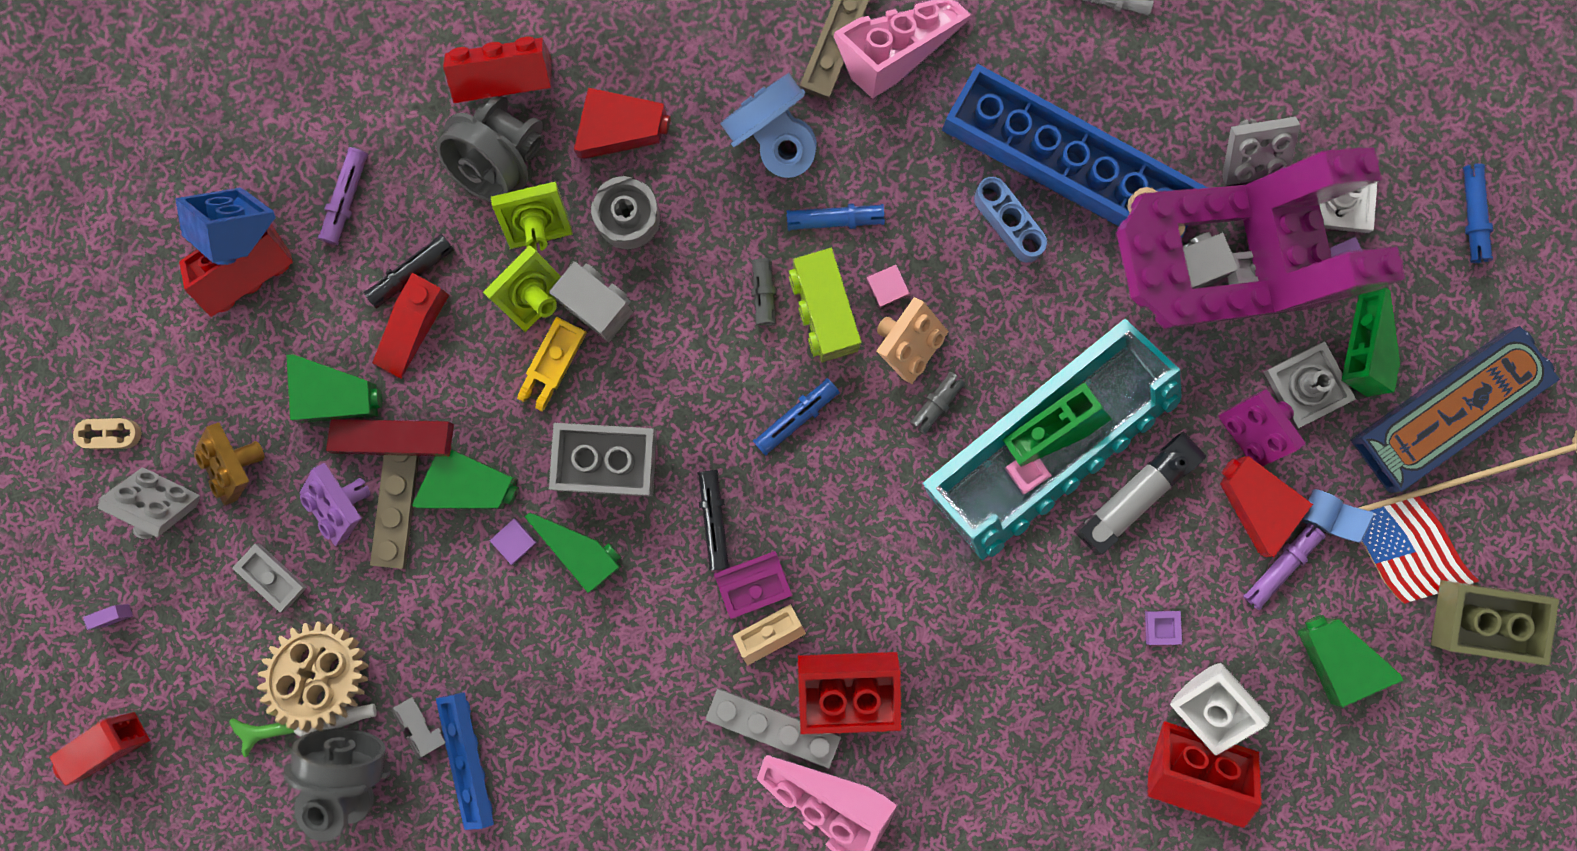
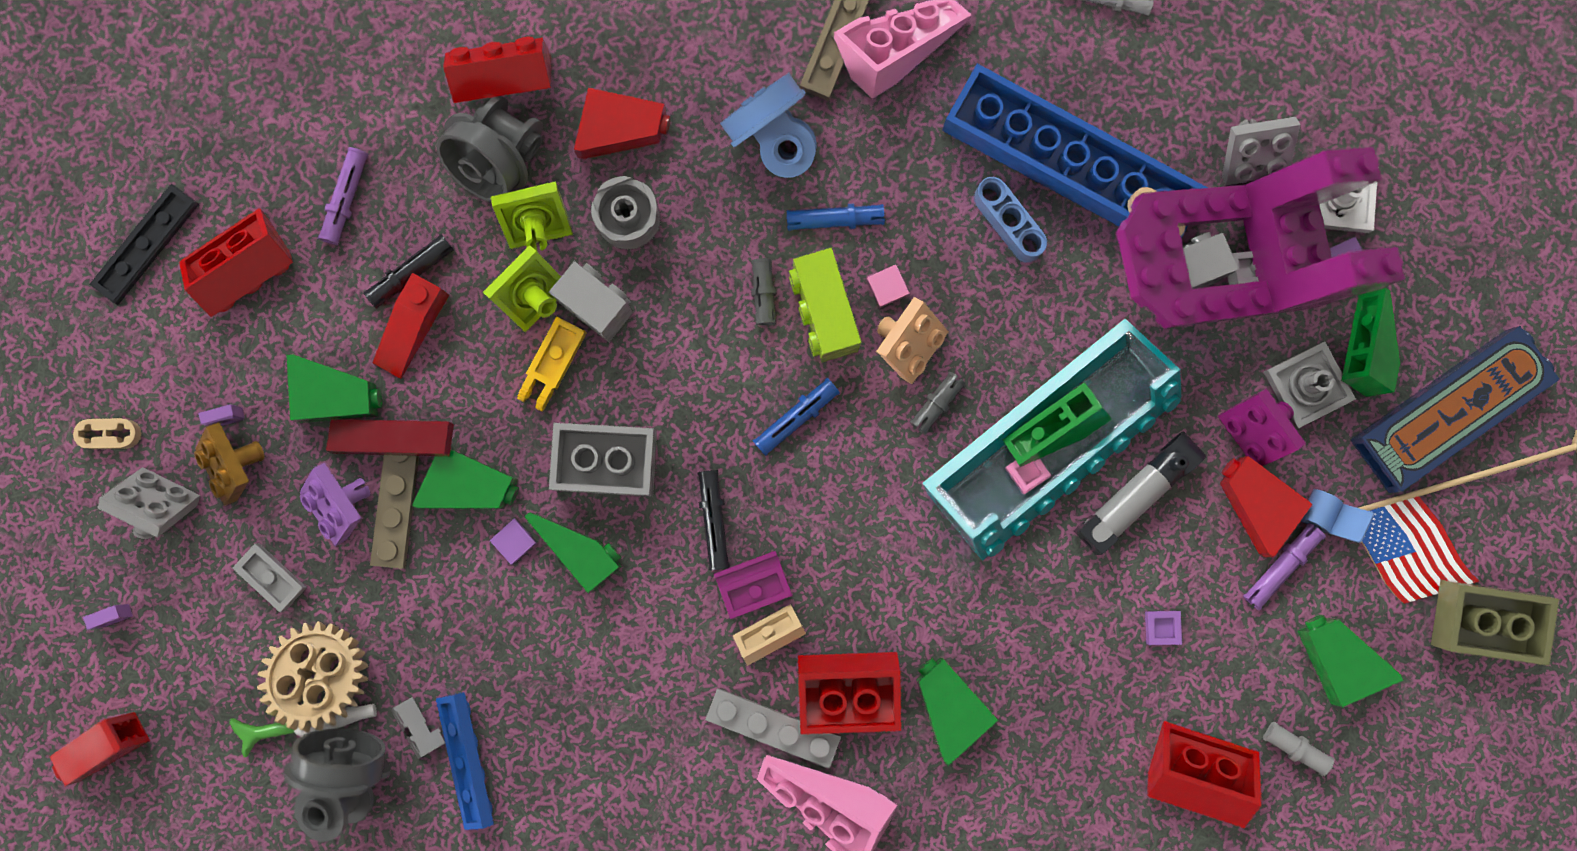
(144, 244): none -> black tile
(223, 223): blue slope -> none
(224, 415): none -> medium lavender tile
(952, 709): none -> green slope
(1219, 709): white brick -> none
(1298, 749): none -> light grey pin
(1477, 214): blue pin -> none

